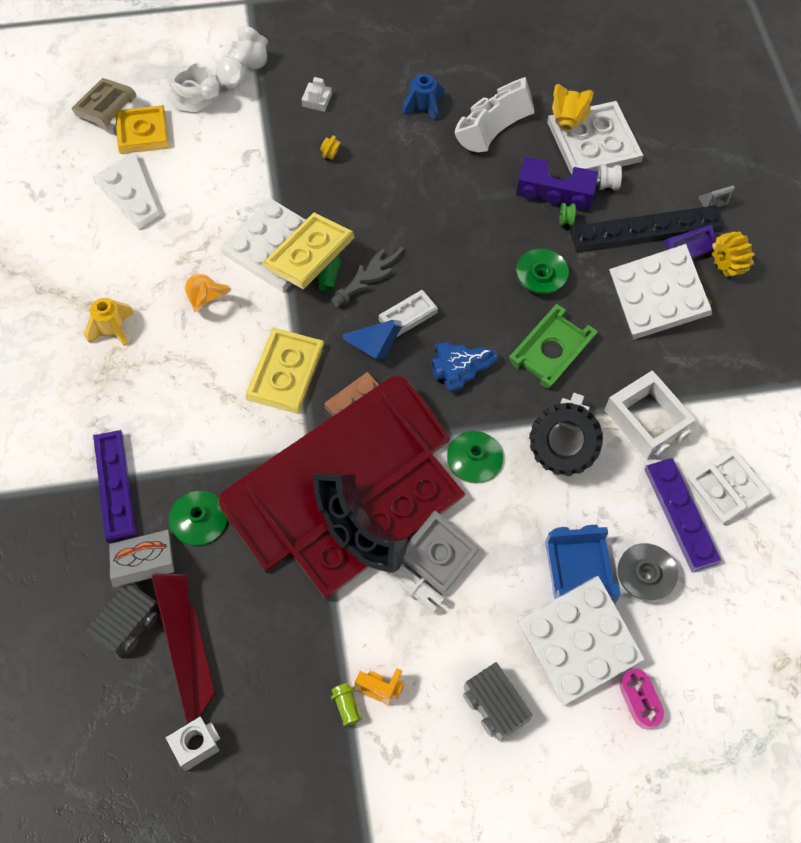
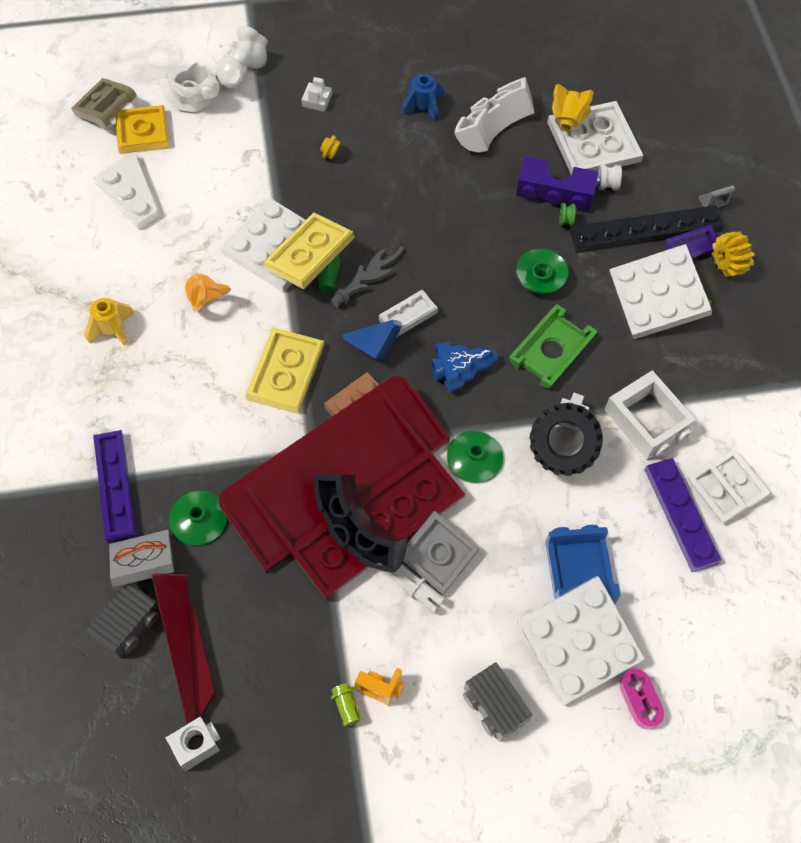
(654, 561): dark grey dish -> none

